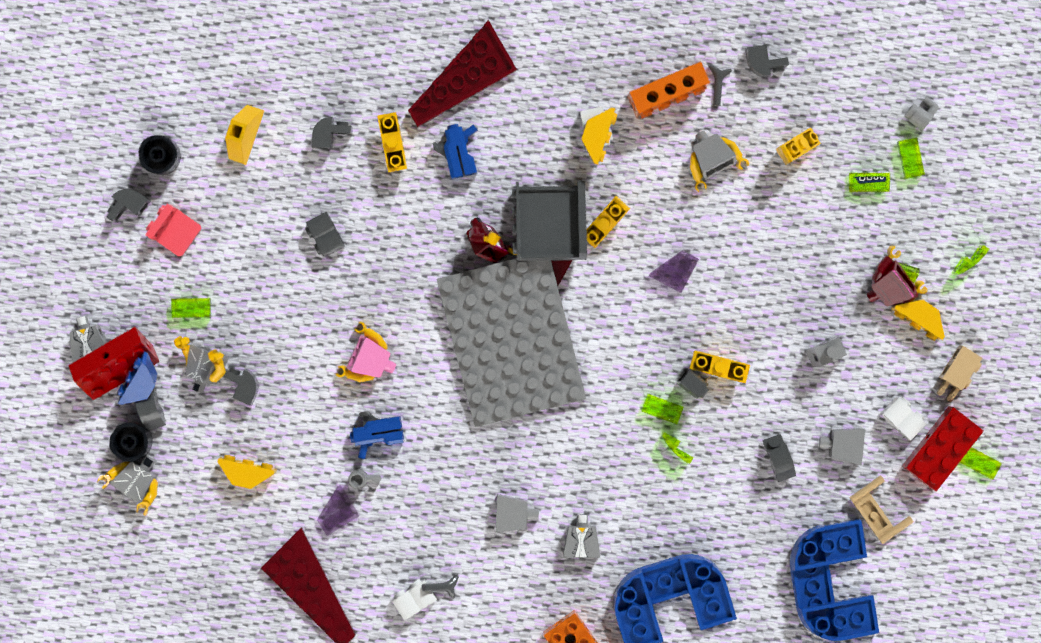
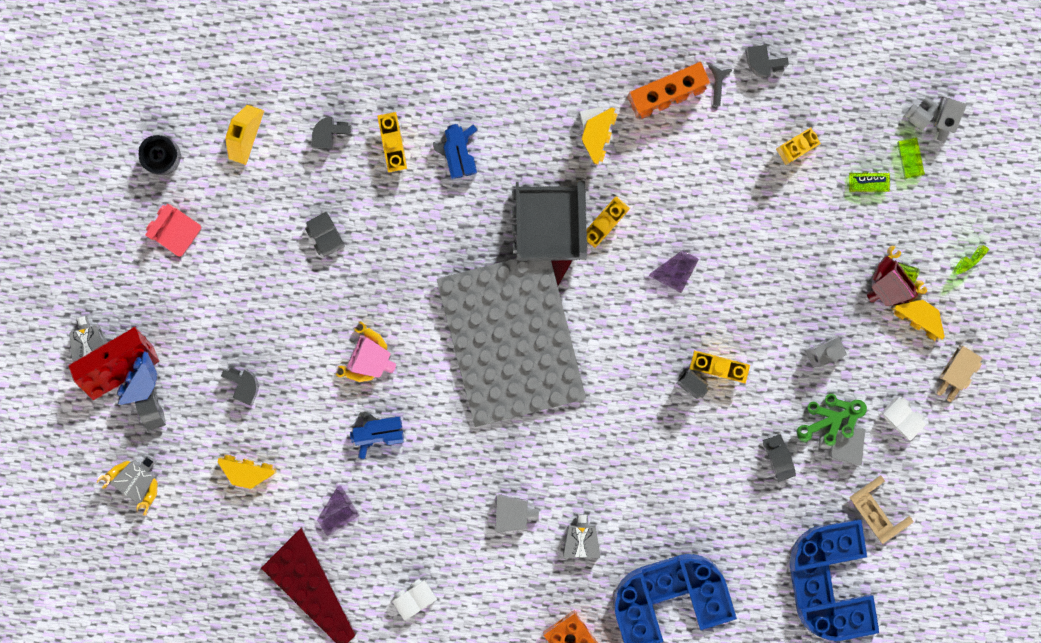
(127, 199): dark grey brick -> none
(127, 451): black brick -> none
(191, 307): clear neon green plate -> none
(202, 363): torso -> none
(359, 478): light grey piece -> none
(447, 586): dark grey piece -> none
(470, 72): dark red wing -> none
(487, 242): dark red torso -> none
(662, 409): clear neon green plate -> none
(673, 443): clear neon green slope -> none
(713, 156): light grey torso -> none
(834, 419): none -> bright green plant
(942, 448): red brick -> none
(948, 109): none -> light grey torso
(981, 463): clear neon green plate -> none

